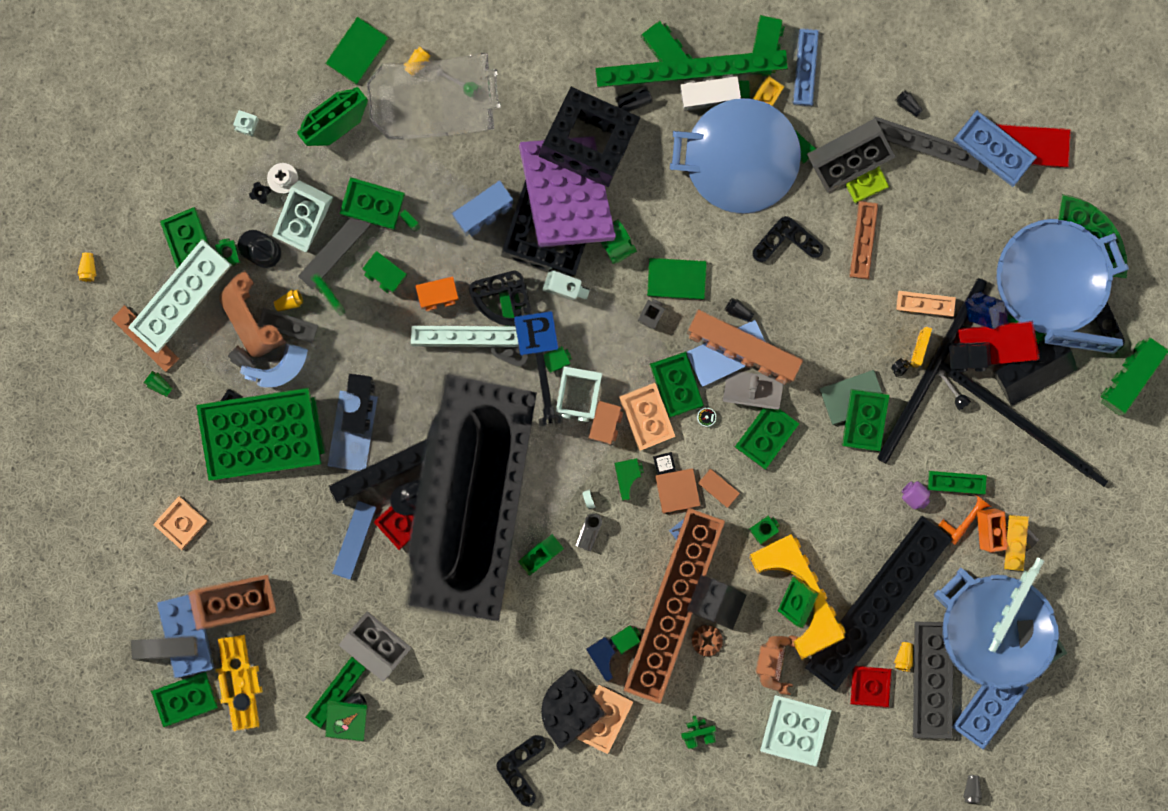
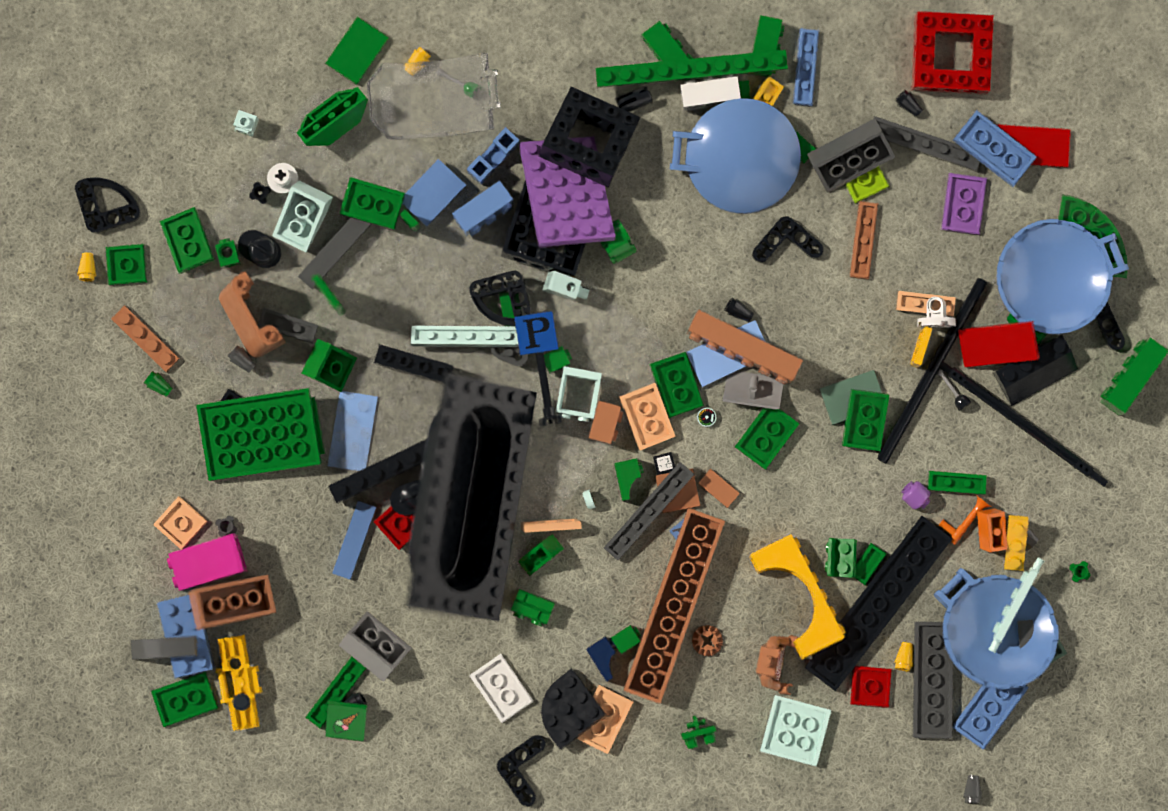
(103, 217): none -> black beam
(126, 264): none -> green tile
(180, 296): light aqua plate -> none
(207, 562): none -> dark pink slope
(227, 521): none -> dark grey plate
(282, 373): light blue arch -> none
(289, 300): yellow cone -> none
(329, 365): none -> green slope
(357, 421): black arch -> none
(384, 272): green brick -> none
(412, 364): none -> black piece
(433, 192): none -> medium blue tile
(437, 293): orange brick -> none
(489, 161): none -> medium blue arch
(501, 688): none -> white tile
(532, 607): none -> green brick
(550, 525): none -> light nougat tile
(588, 534): dark grey piece -> none
(649, 511): none -> dark grey plate
(653, 305): dark grey brick -> none
(676, 278): green tile -> none
(716, 602): black slope -> none
(758, 535): green brick -> none
(797, 602): green tile -> none
(841, 557): none -> green bracket
(868, 563): none -> green tile
(900, 367): black plate -> none
(936, 318): none -> white tile
(956, 81): none -> red brick
(964, 204): none -> medium lavender tile
(970, 355): black brick -> none
(986, 310): clear blue brick -> none
(1083, 341): medium blue tile -> none
(1083, 575): none -> green plate

